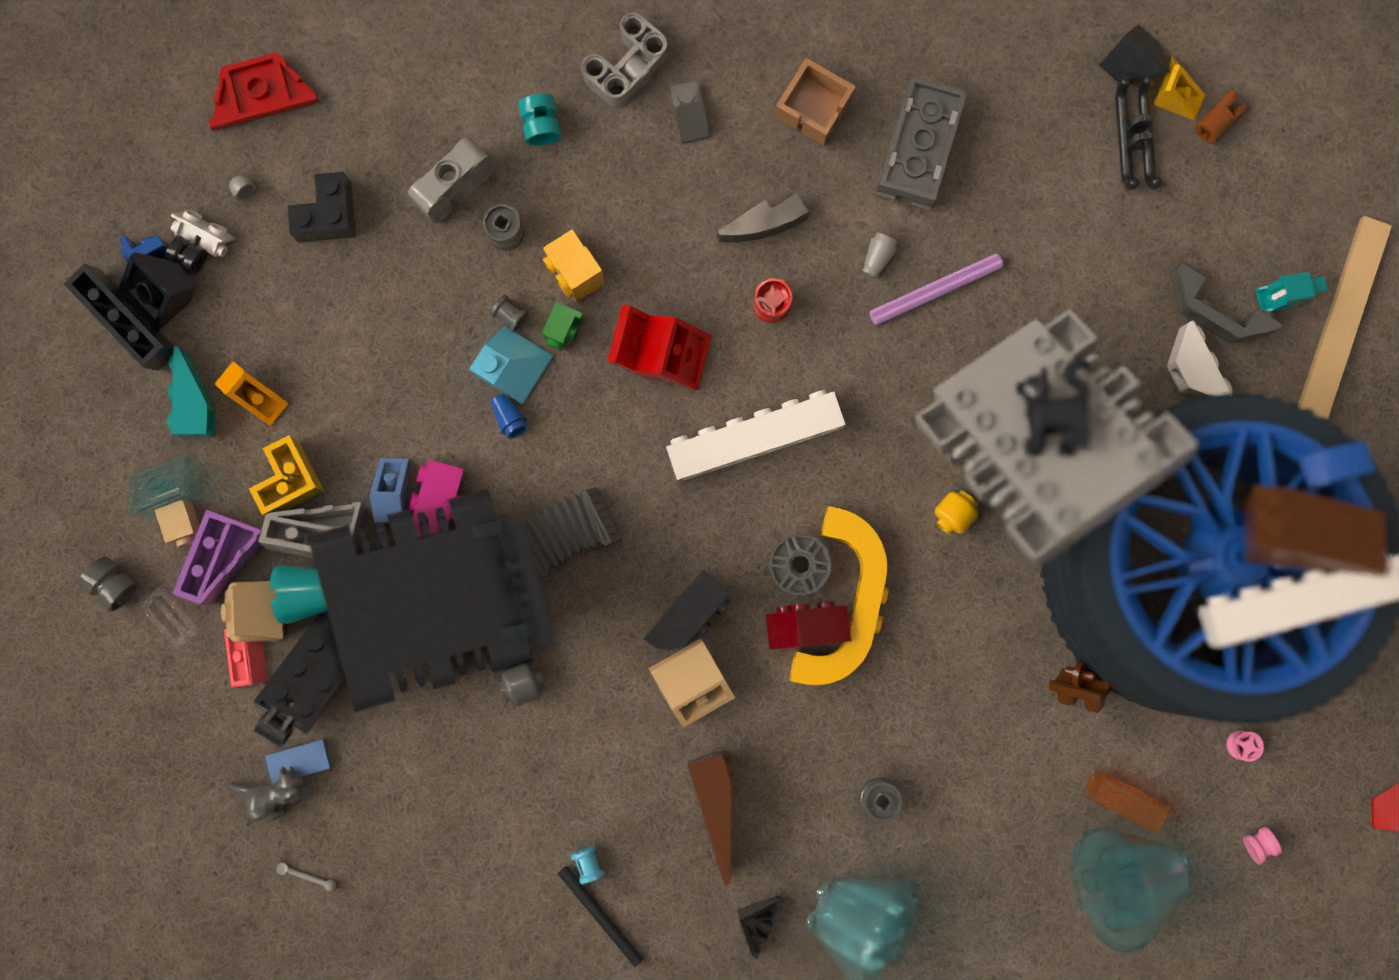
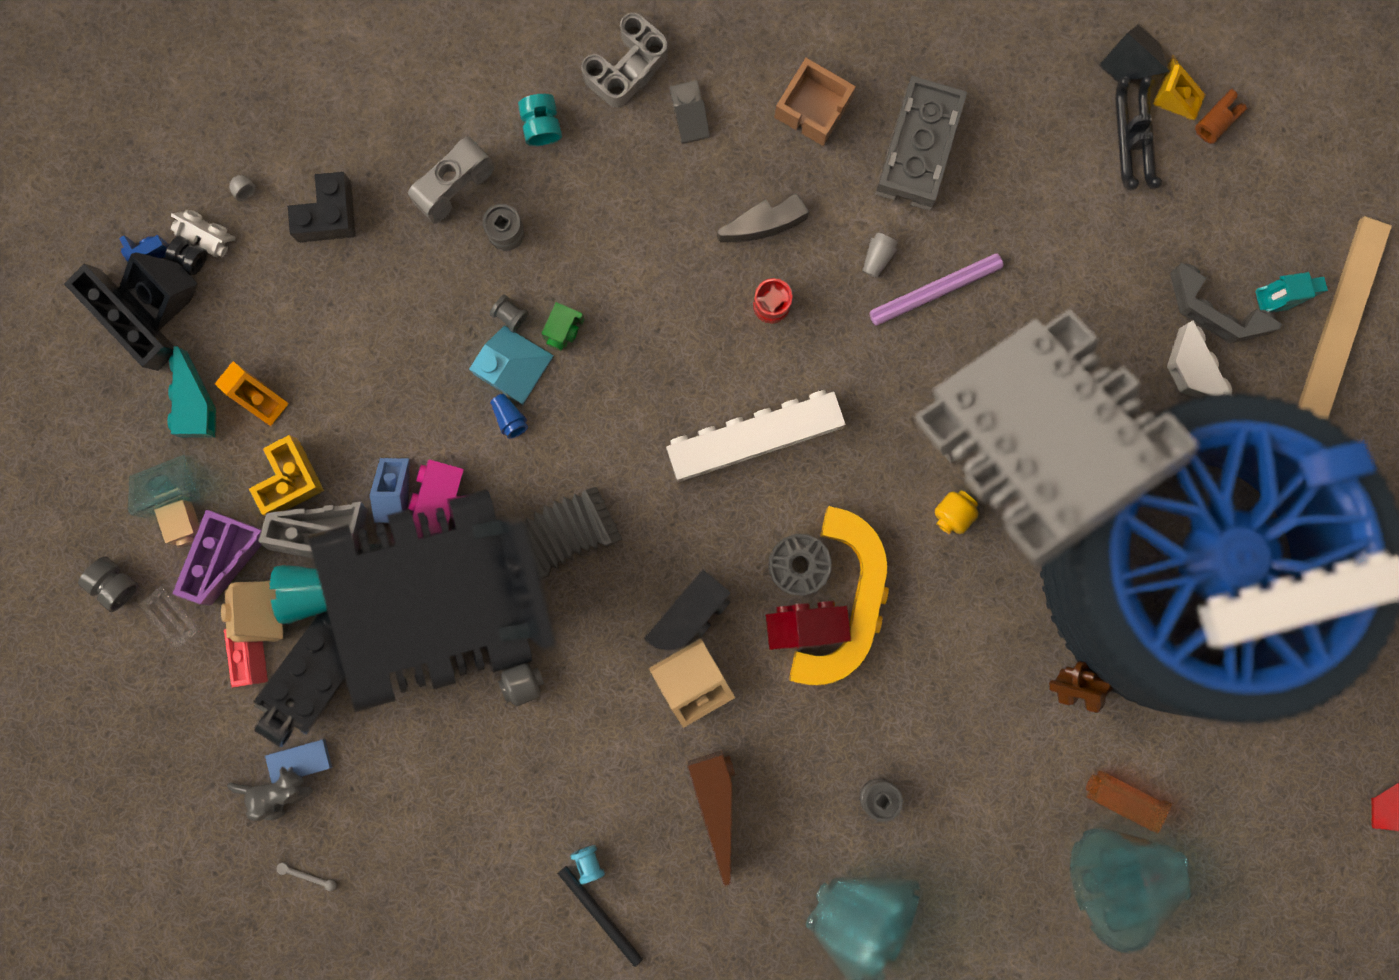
(258, 90): red wing -> none
(575, 266): yellow brick -> none
(659, 347): red bracket -> none
(757, 922): black slope -> none
(1056, 415): black animal -> none
(1252, 746): bright pink wheel -> none
(1262, 845): bright pink wheel -> none
(1313, 533): reddish brown slope -> none

